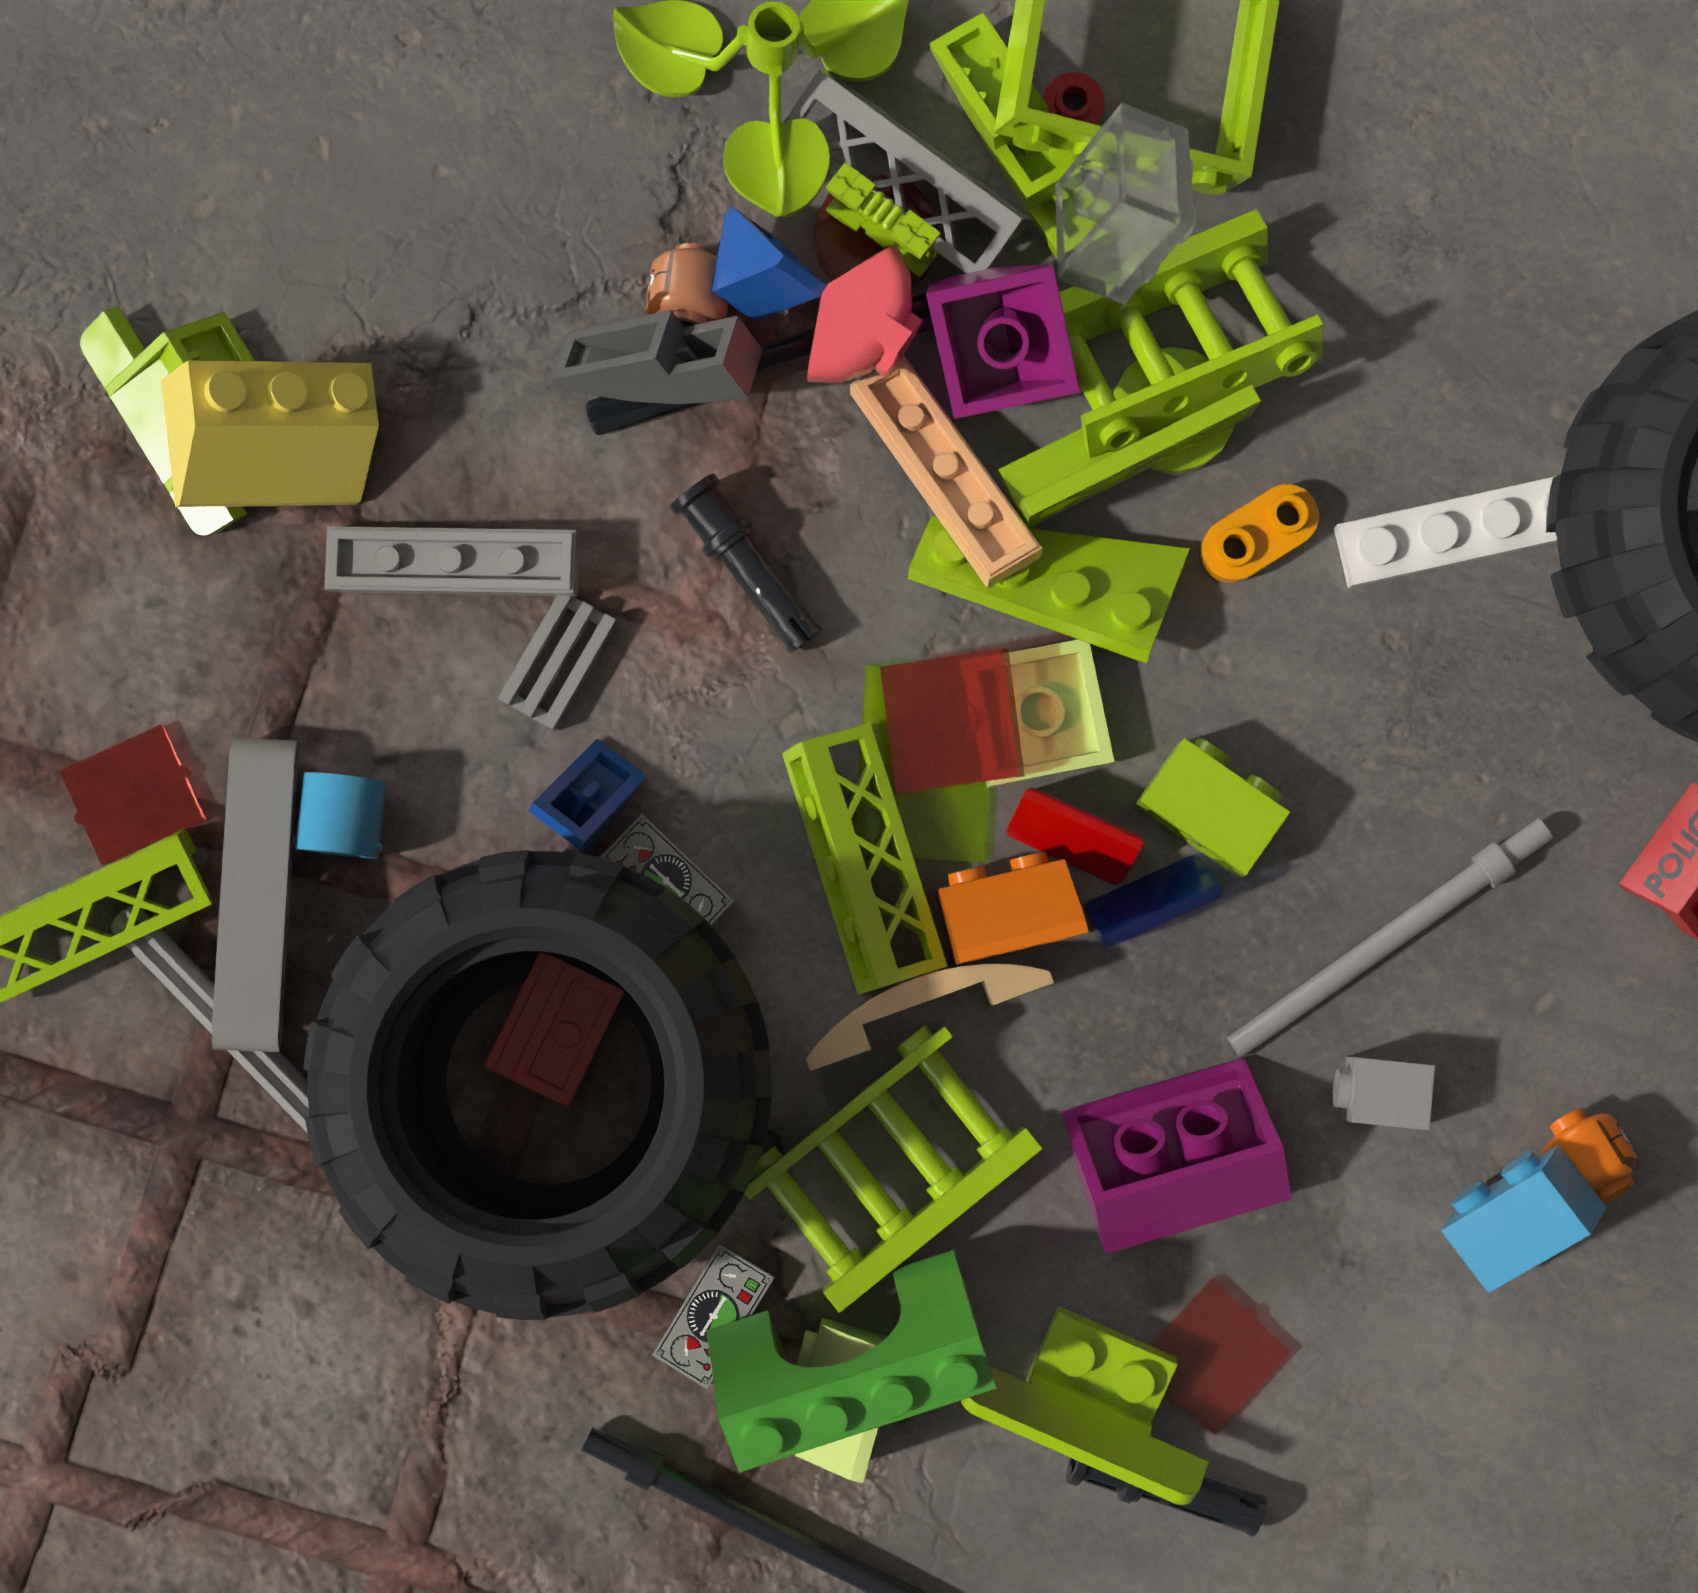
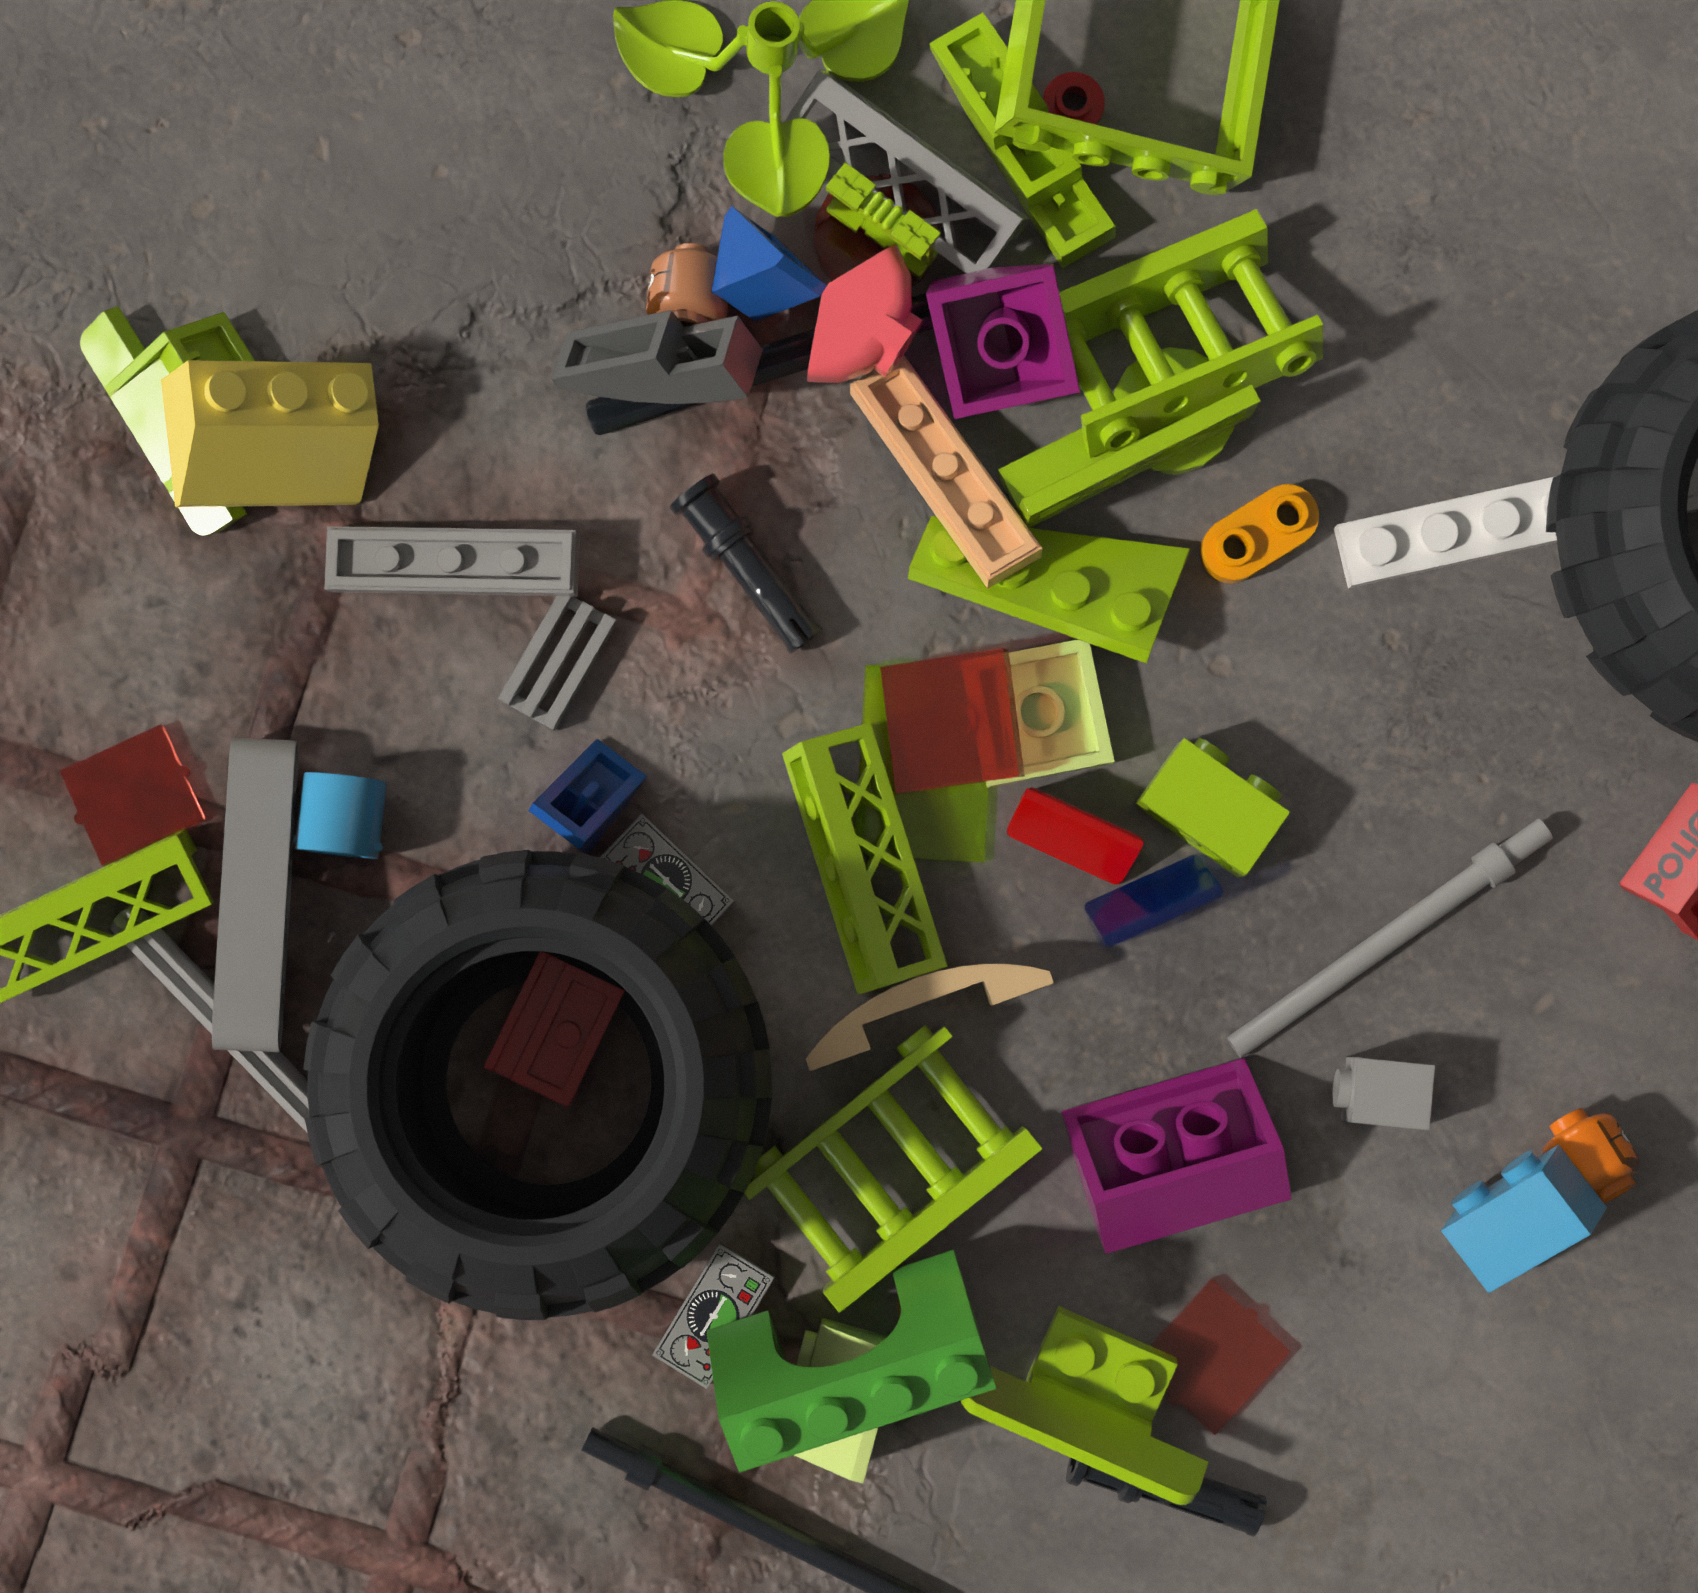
(1010, 909): orange slope -> none
(1124, 204): clear brick -> none

